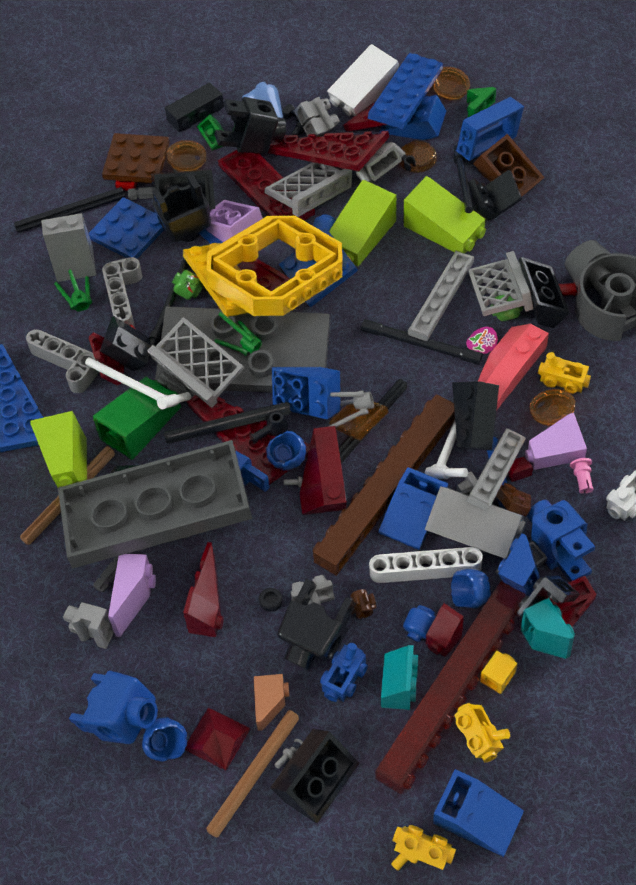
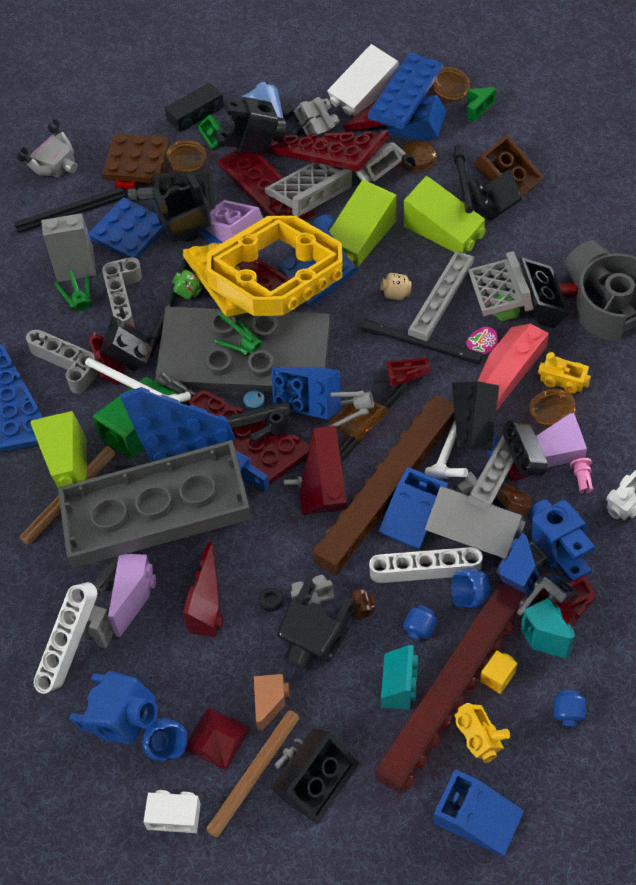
(52, 156): none -> light grey torso
(73, 630): none -> white beam
(172, 427): none -> blue plate
(172, 812): none -> white brick
(180, 370): light grey fence -> none
(254, 400): none -> dark azure tile
(286, 451): blue hair -> none
(346, 667): blue brick -> none
(396, 286): none -> tan head
(407, 370): none -> dark red wing
(416, 846): yellow brick -> none
(444, 631): dark red slope -> none
(473, 144): blue piece -> none
(524, 448): none -> black beam
(569, 708): none -> blue head

